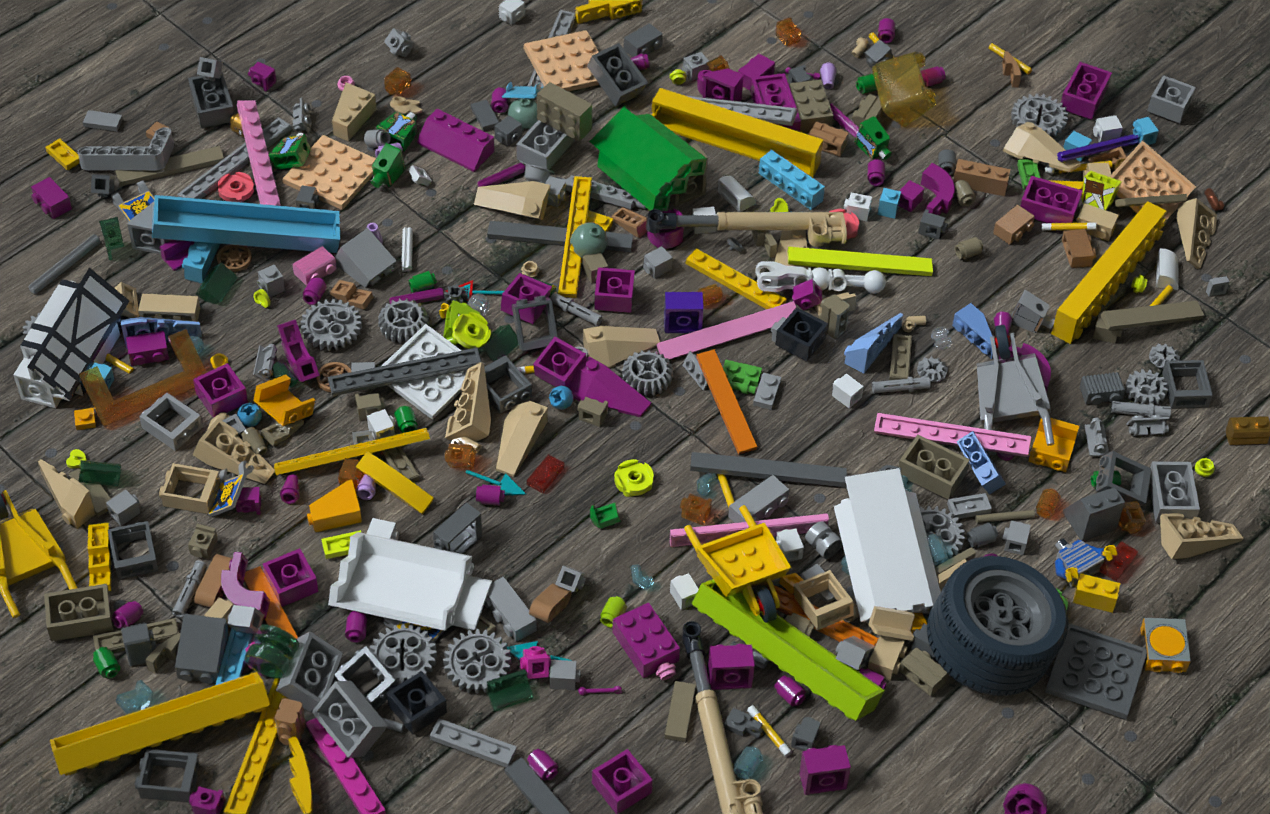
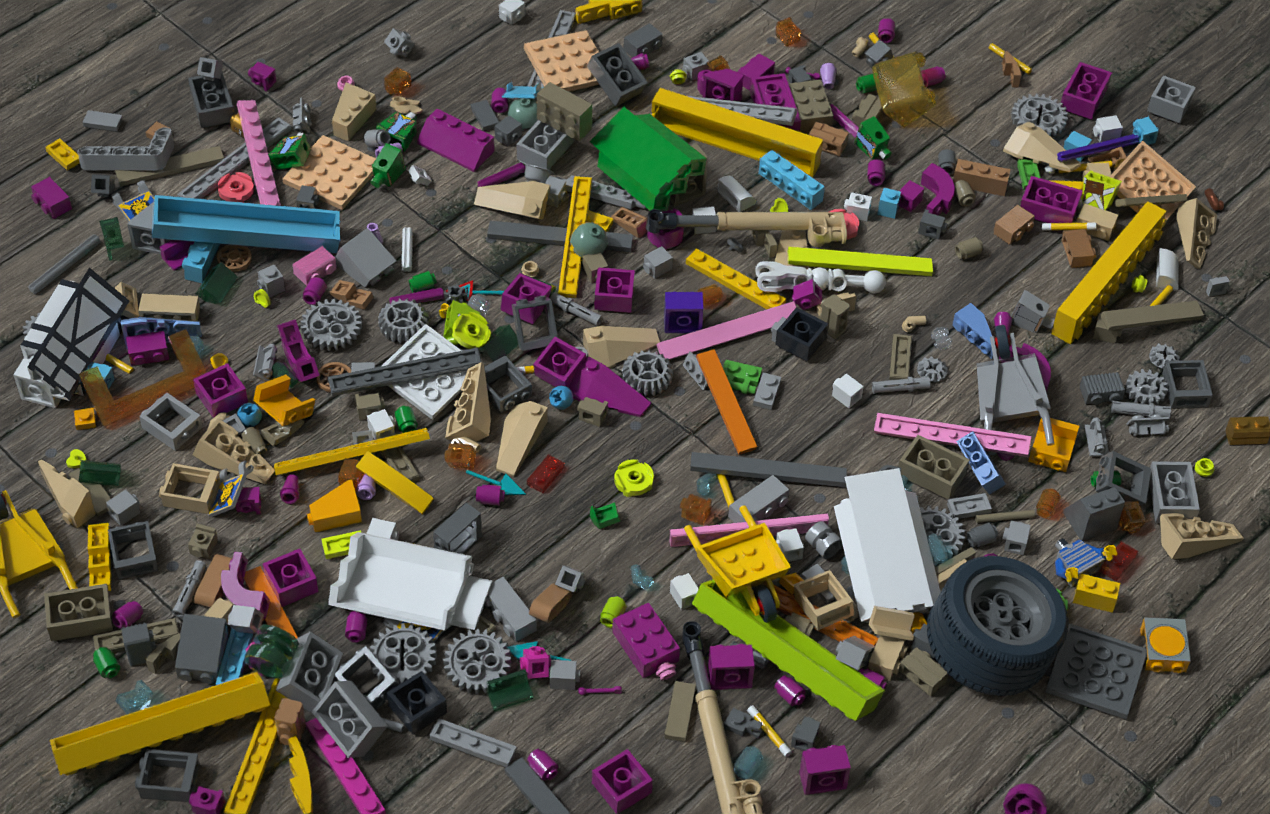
(869, 346): light blue wedge -> none

